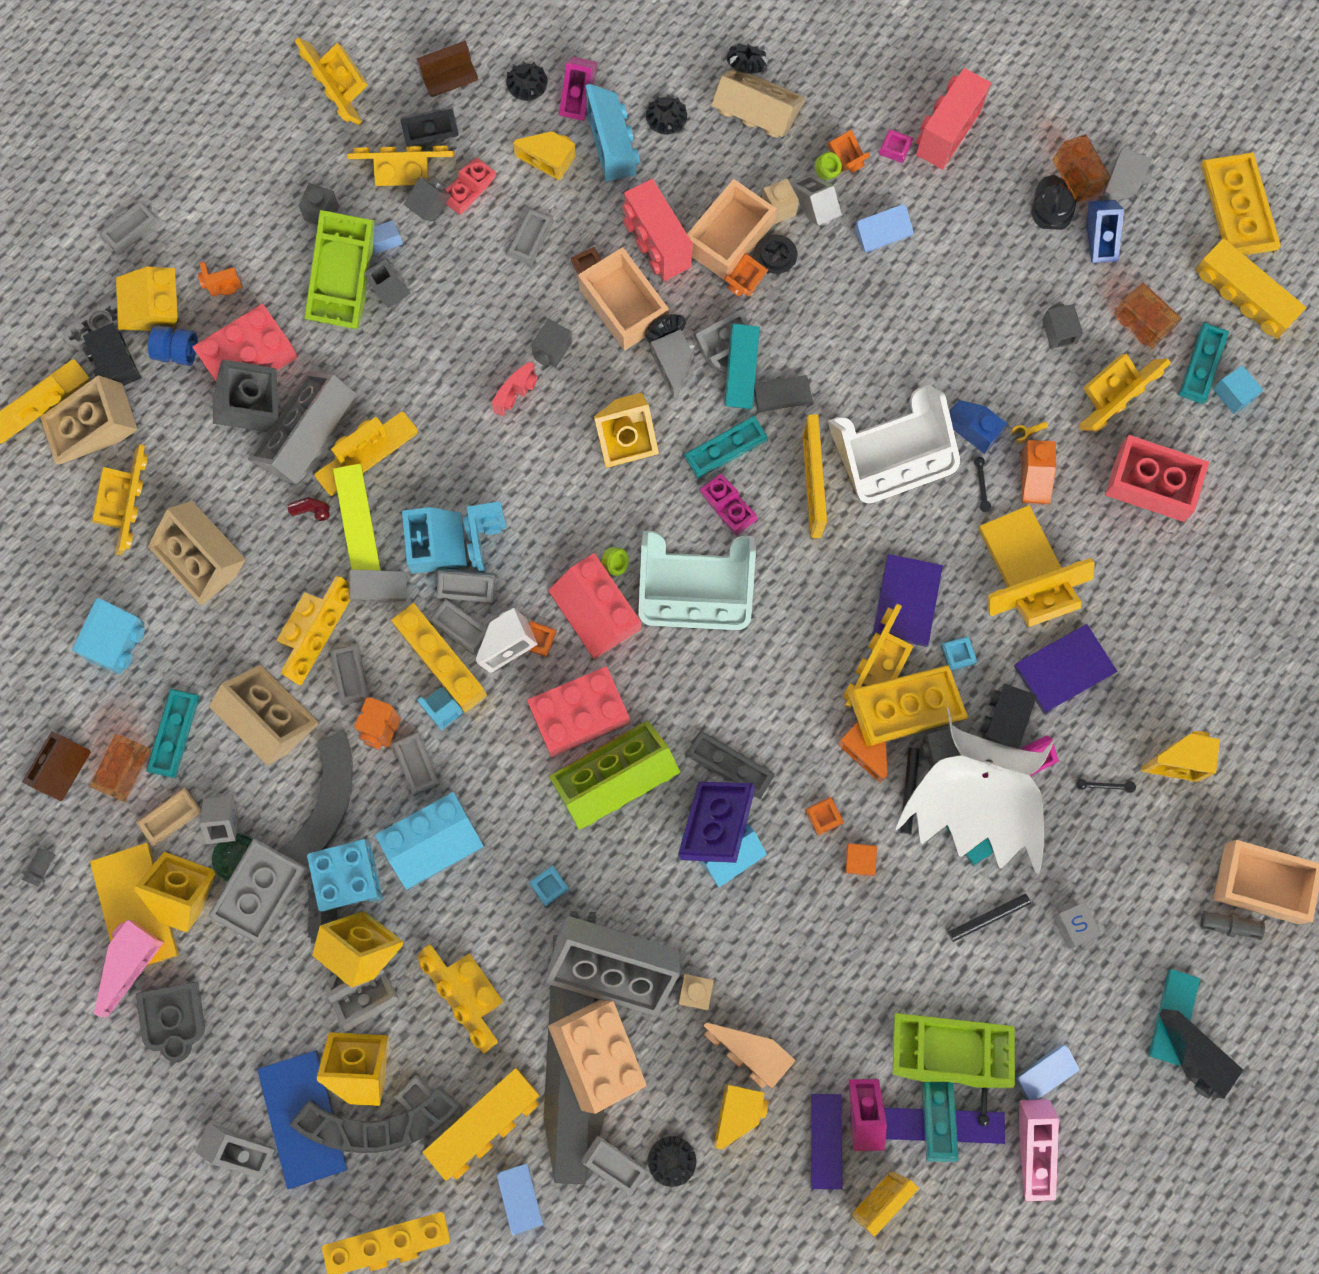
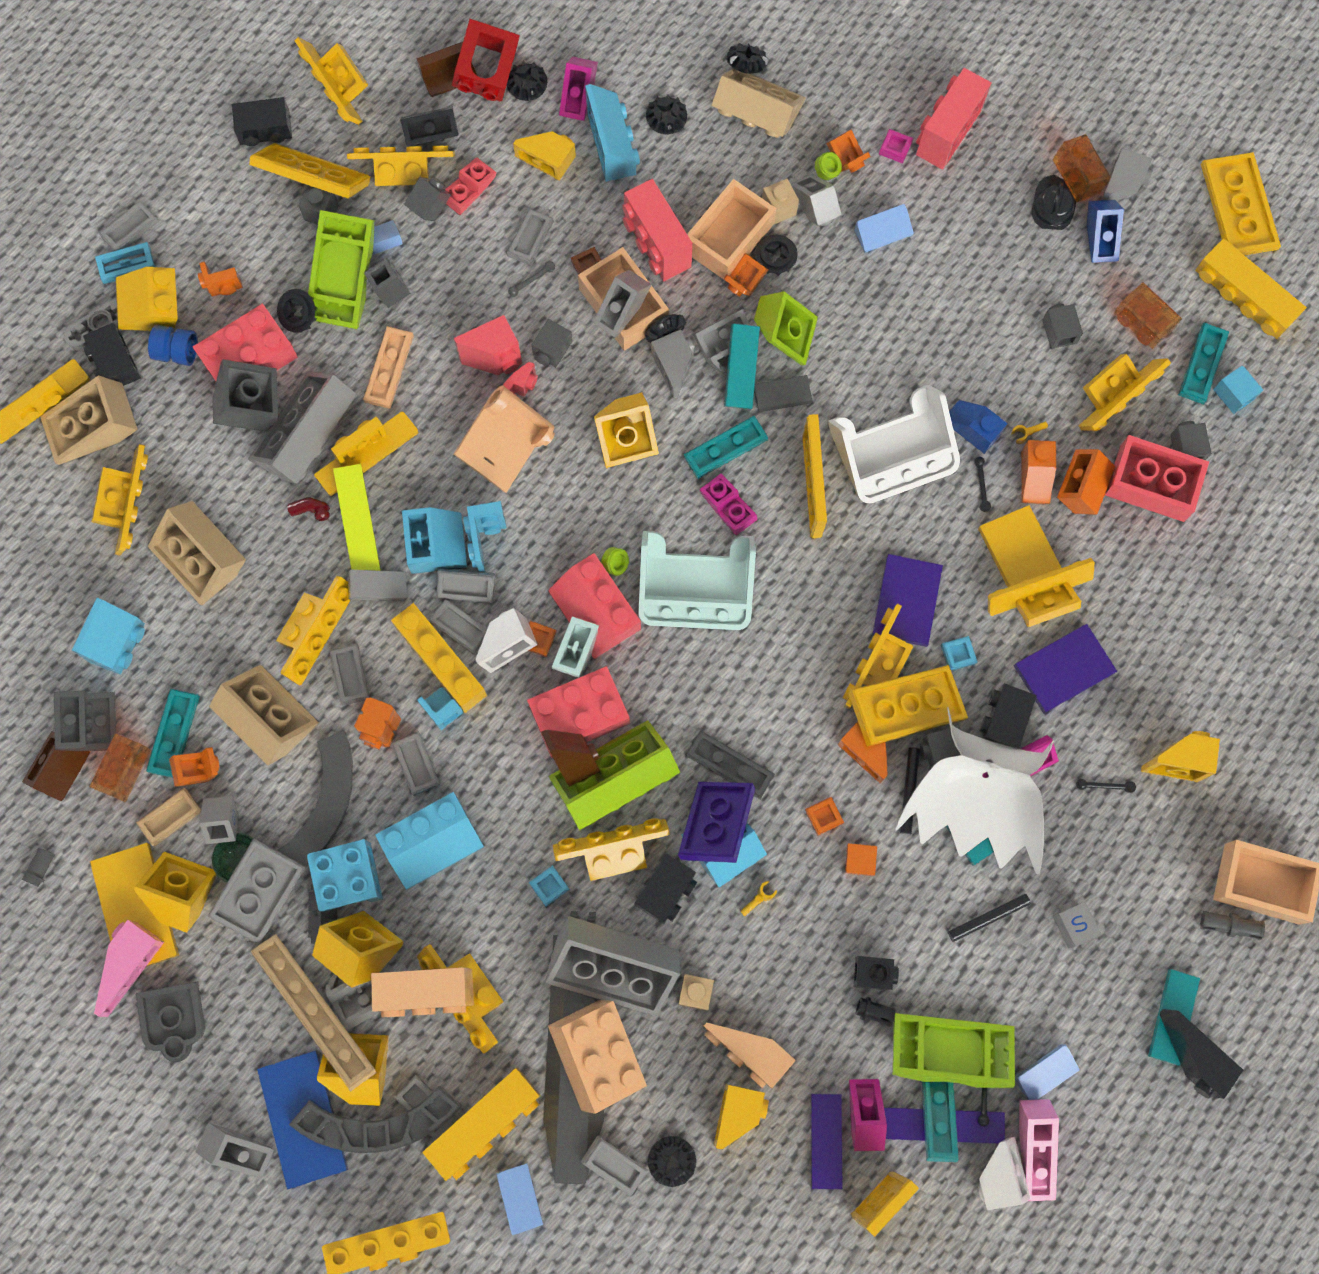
(84, 720): none -> dark grey slope
(133, 264): none -> medium azure tile
(194, 767): none -> orange bracket
(262, 121): none -> black brick
(286, 310): none -> black gear
(310, 170): none -> yellow tile
(313, 1012): none -> tan tile
(388, 367): none -> light nougat tile
(422, 991): none -> light nougat piece
(490, 347): none -> coral slope
(492, 39): none -> red panel
(505, 436): none -> light nougat door
(514, 290): none -> dark grey hinge
(572, 755): none -> reddish brown slope
(576, 647): none -> light aqua slope
(612, 851): none -> yellow bracket
(621, 302): none -> light grey slope
(665, 889): none -> black brick
(760, 897): none -> yellow hand
(786, 324): none -> lime slope
(862, 977): none -> black brick
(875, 1011): none -> black pin
(1004, 1179): none -> white slope
(1086, 481): none -> orange brick
(1191, 439): none -> dark grey brick

